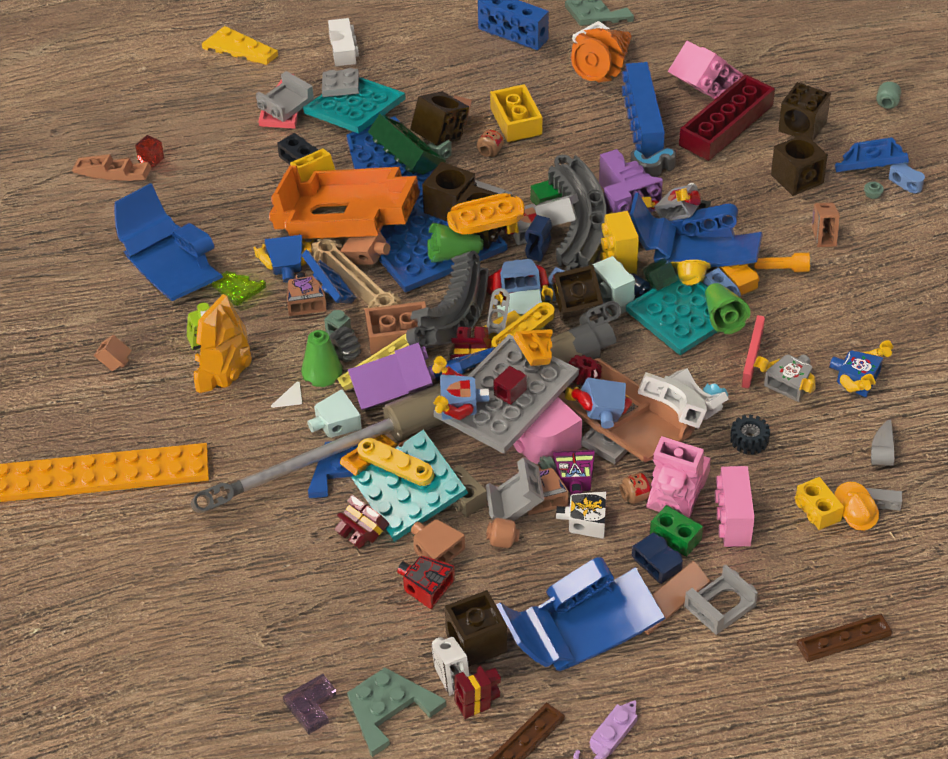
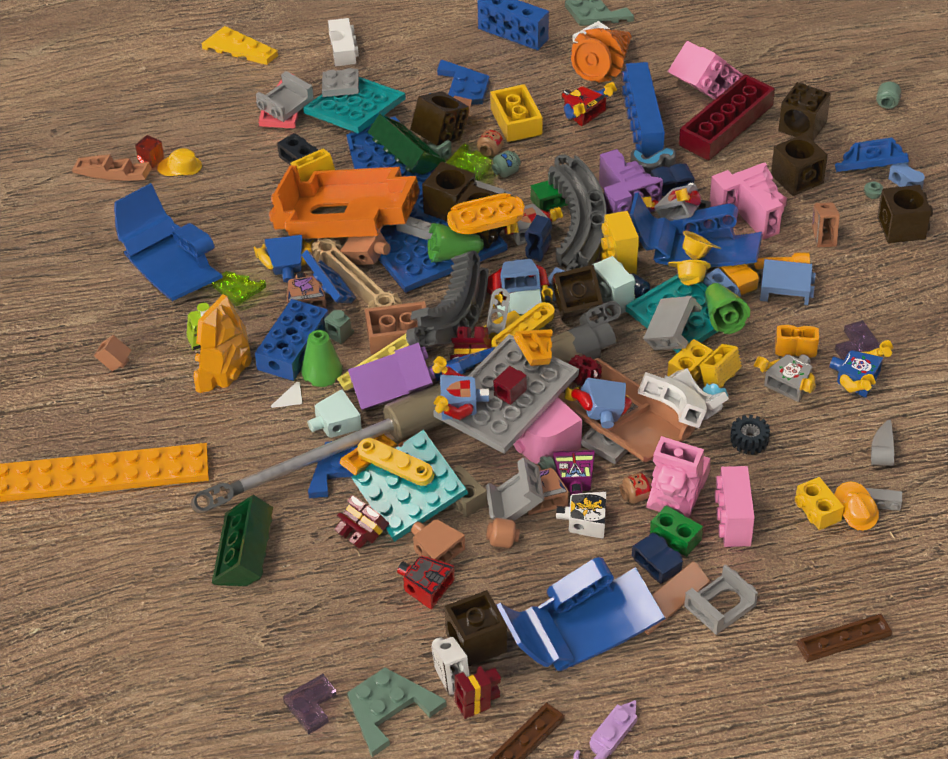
(180, 163): none -> yellow piece
(243, 543): none -> dark green slope
(286, 342): none -> blue brick
(345, 344): dark grey gear -> none
(416, 228): none -> light grey piece
(466, 82): none -> blue wing
(470, 161): none -> clear neon green wing
(506, 164): none -> sand green head
(558, 210): light grey panel -> none
(585, 103): none -> torso
(660, 274): clear green panel -> none
(669, 321): none -> light grey panel
(673, 176): none -> dark blue brick
(689, 358): none -> yellow brick
(696, 245): none -> yellow piece
(720, 365): none -> yellow brick
(753, 195): none -> bright pink brick
(753, 351): coral tile -> none
(787, 279): none -> medium blue panel
(796, 340): none -> light orange brick
(860, 339): none -> clear purple plate
(904, 214): none -> dark brown brick

